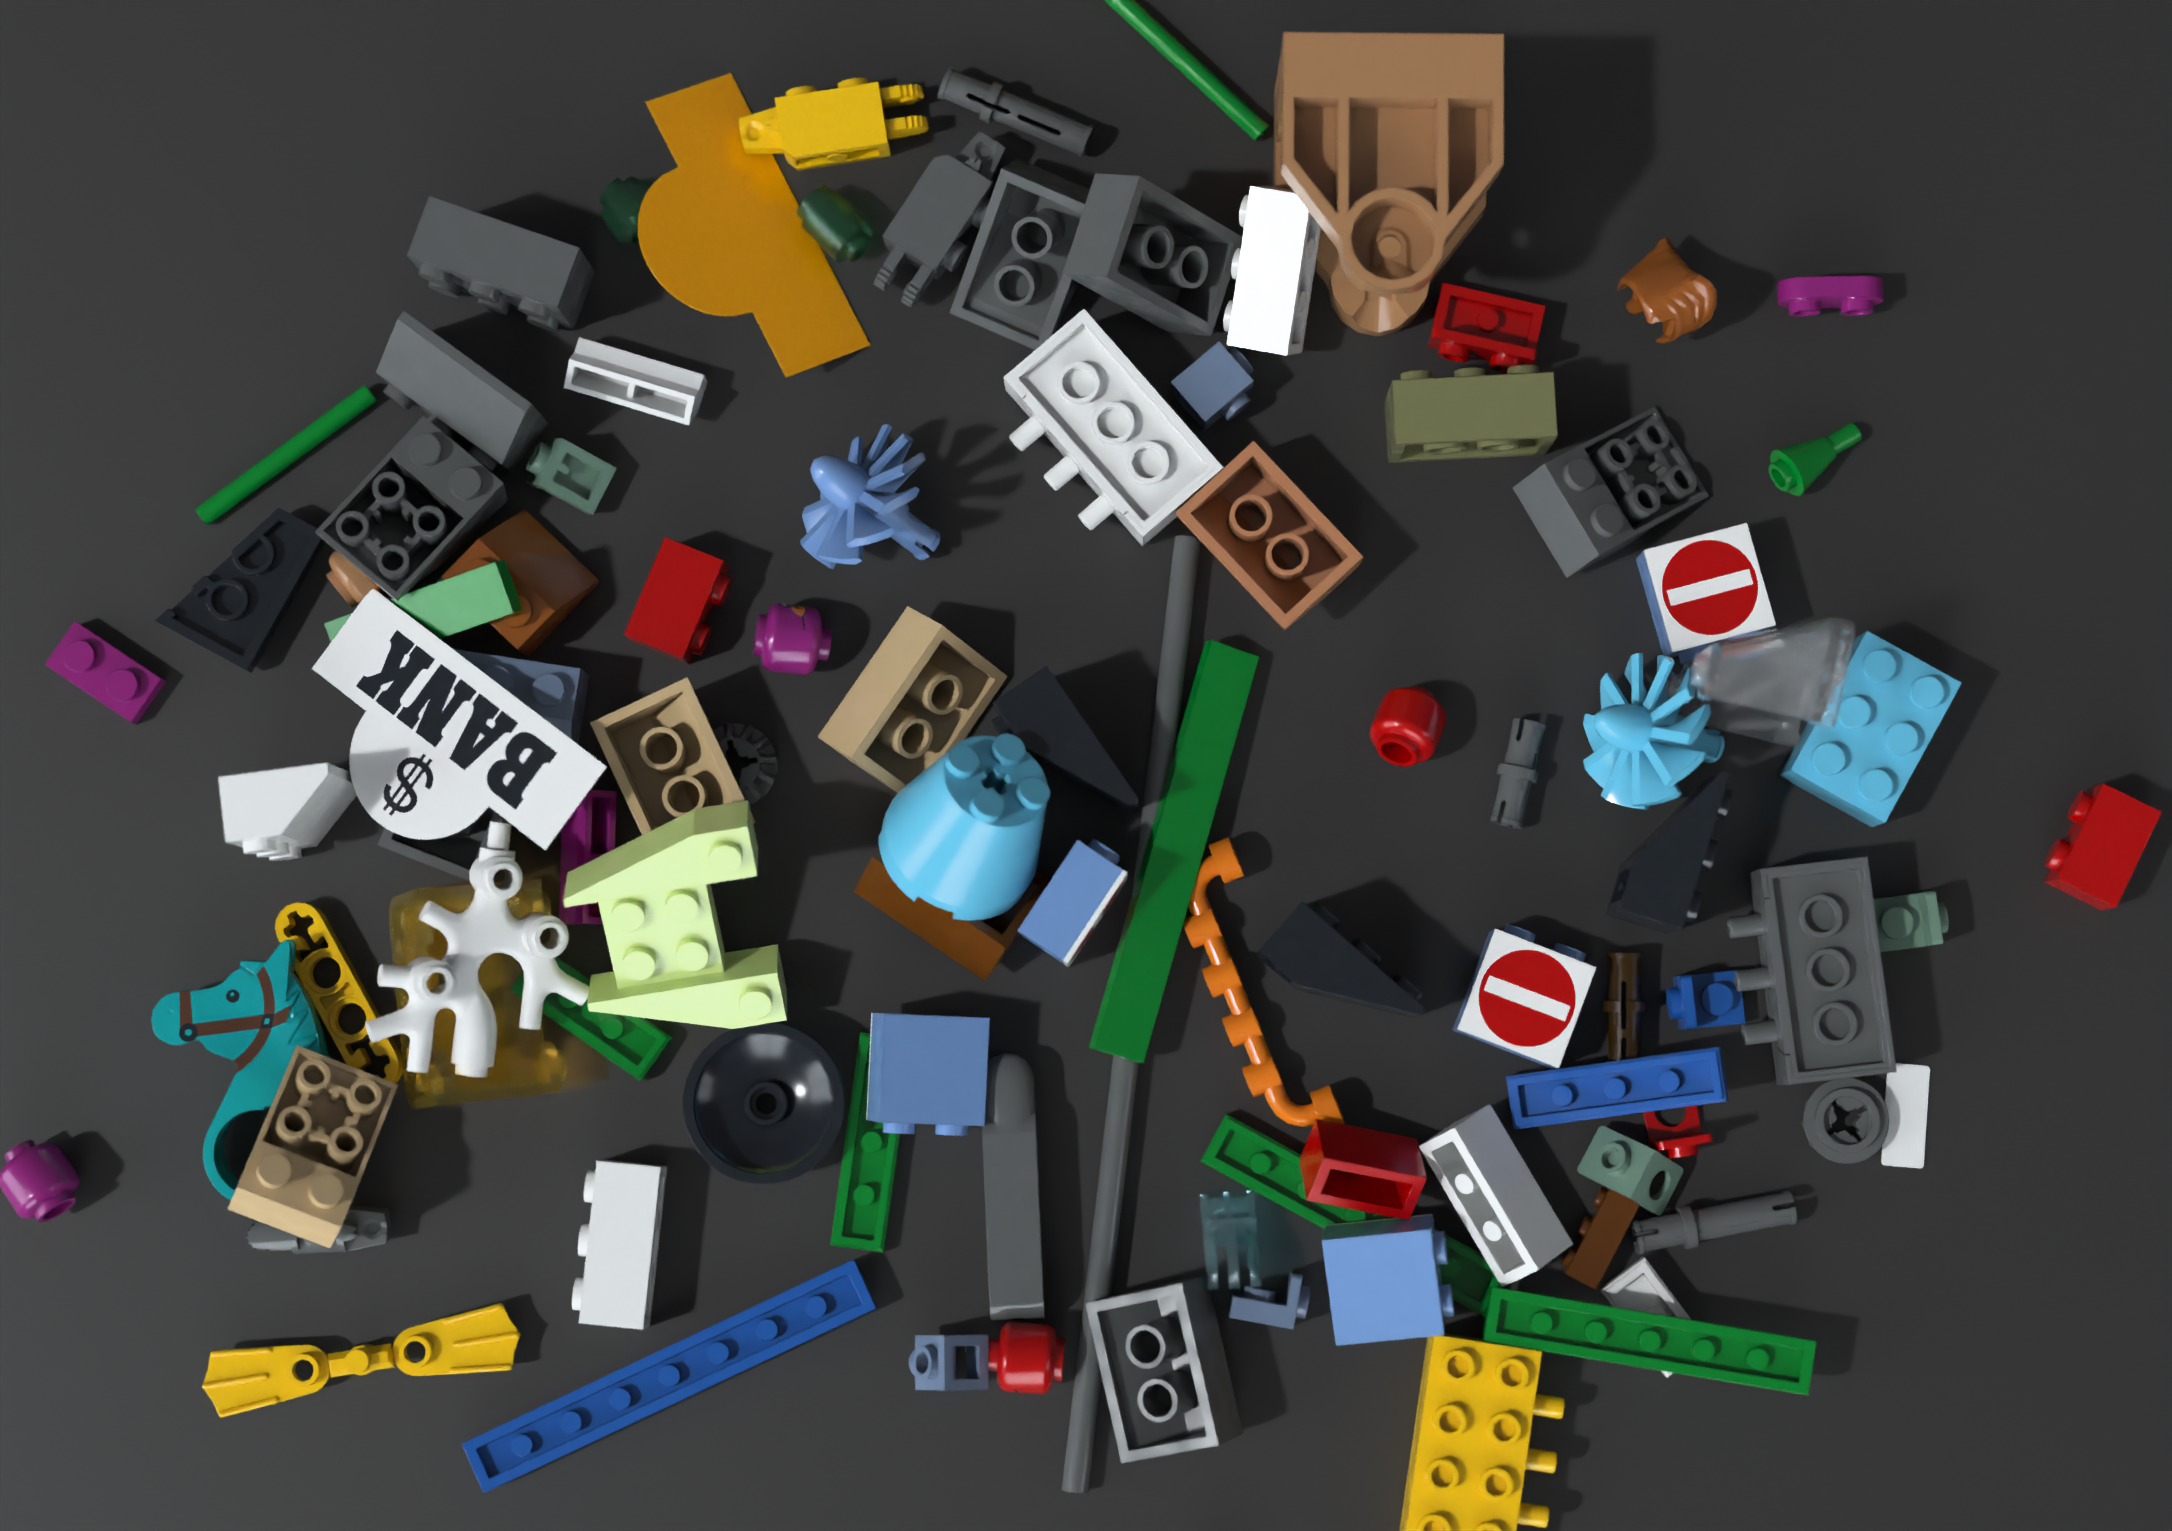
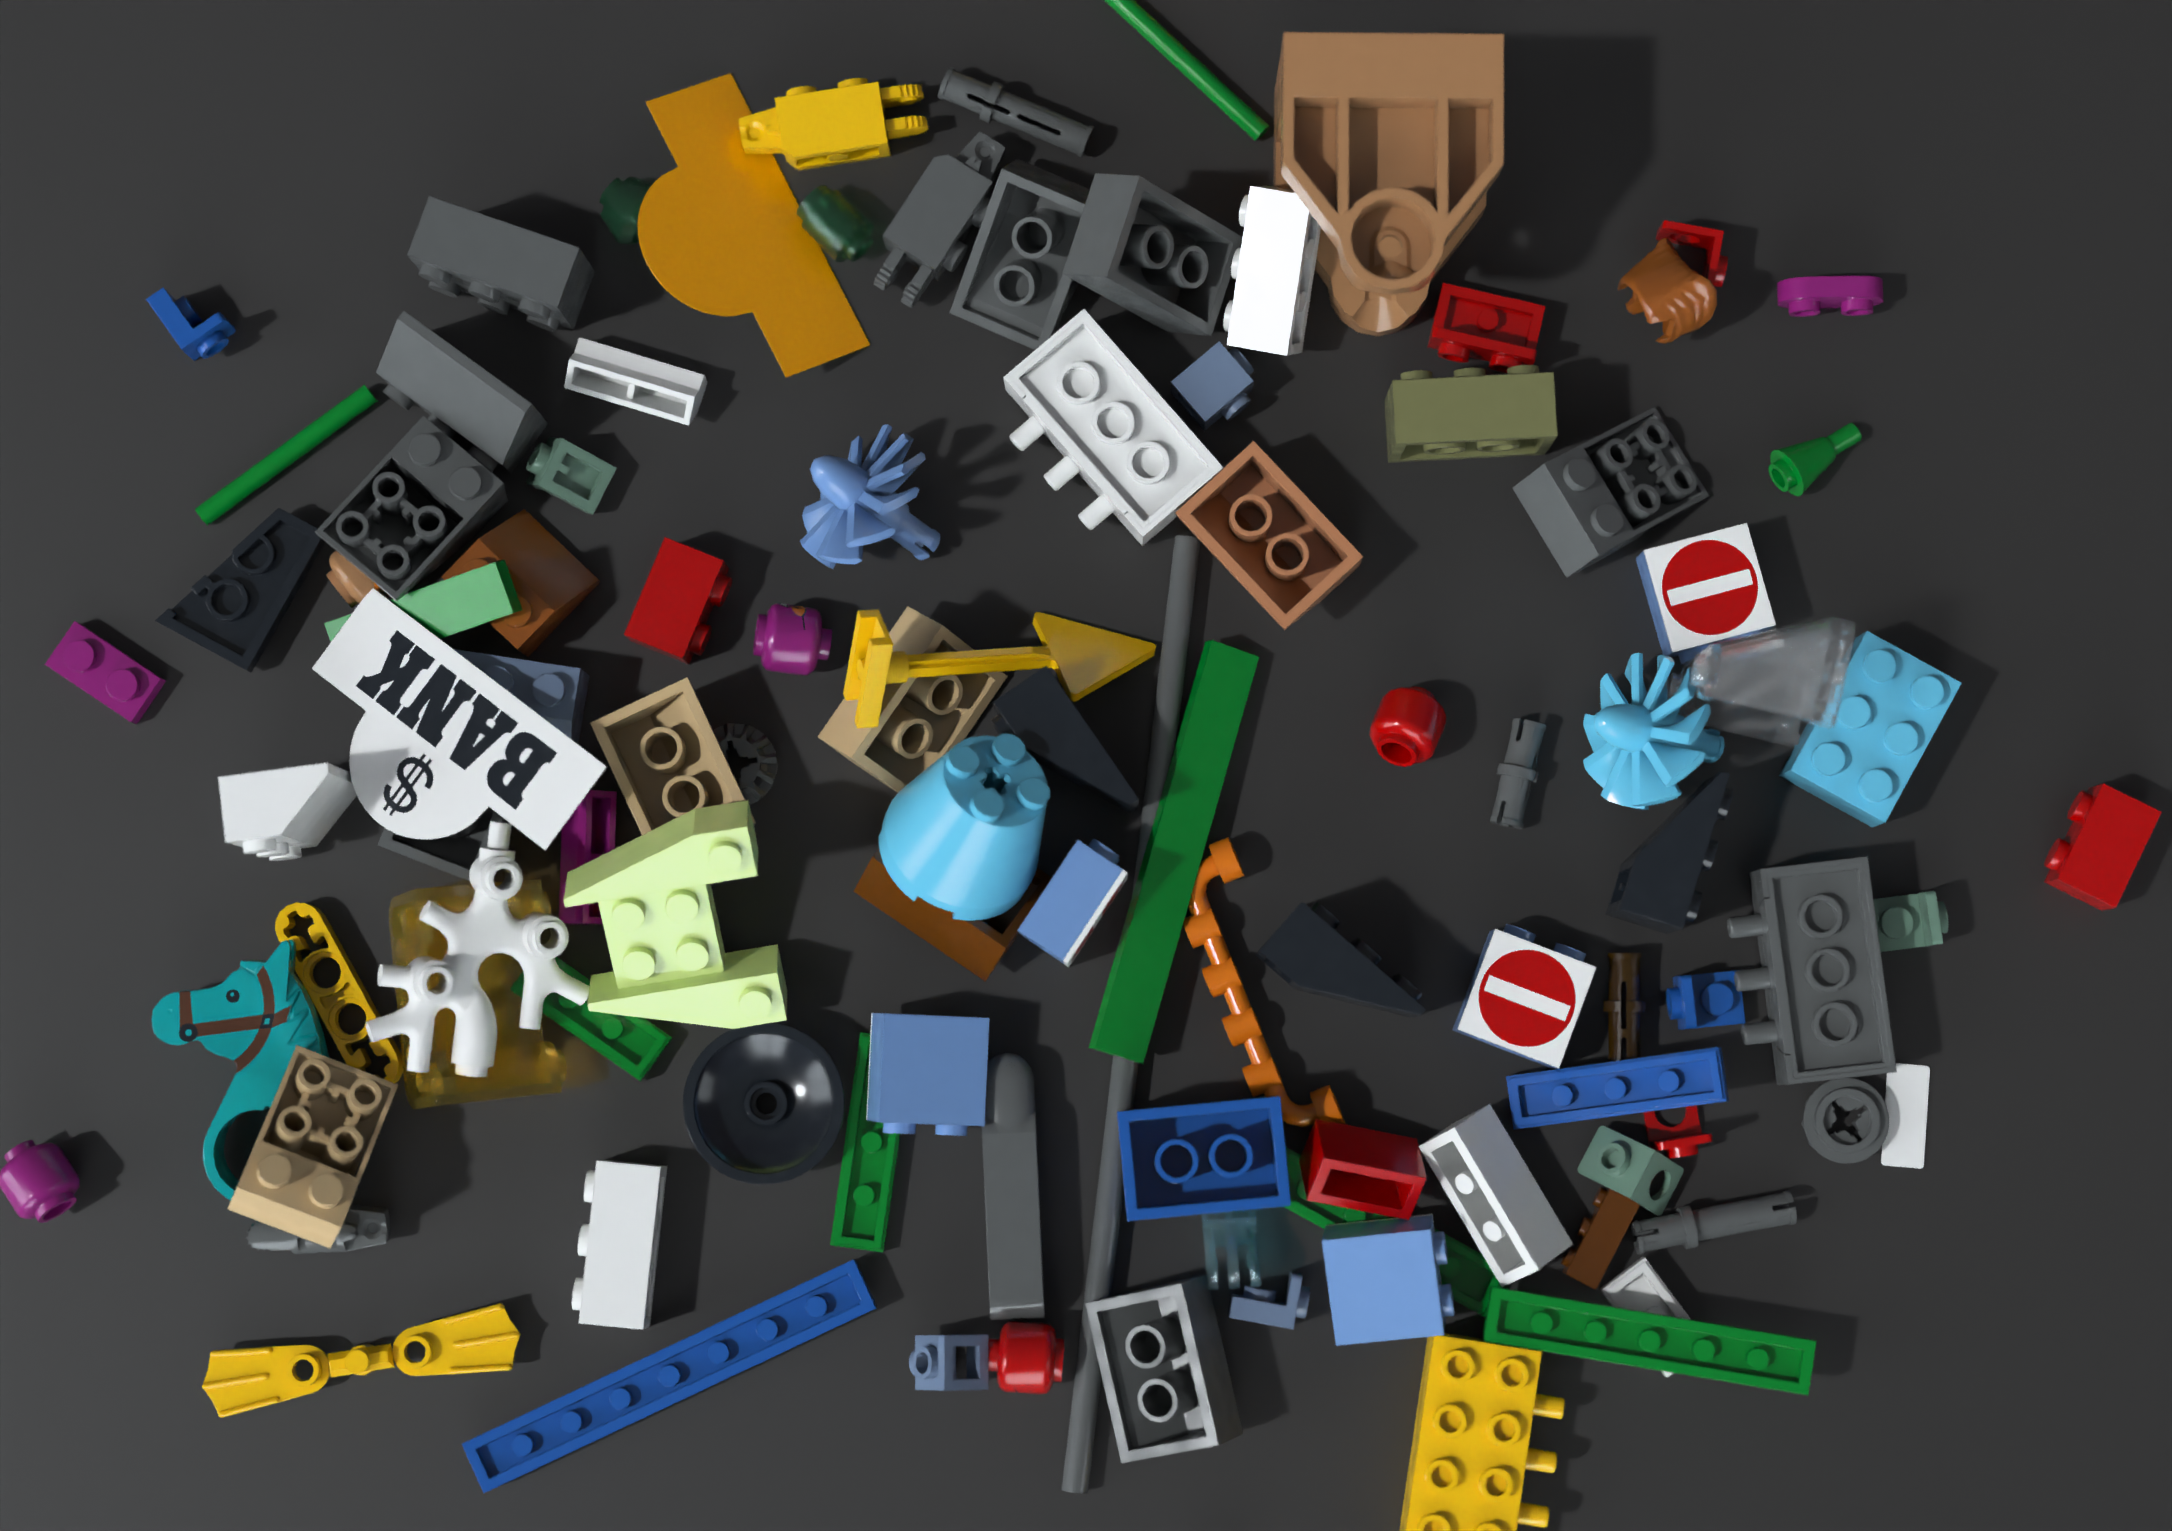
(180, 321): none -> blue bracket
(1077, 652): none -> yellow piece
(1203, 1158): none -> blue brick
(1699, 237): none -> red bracket

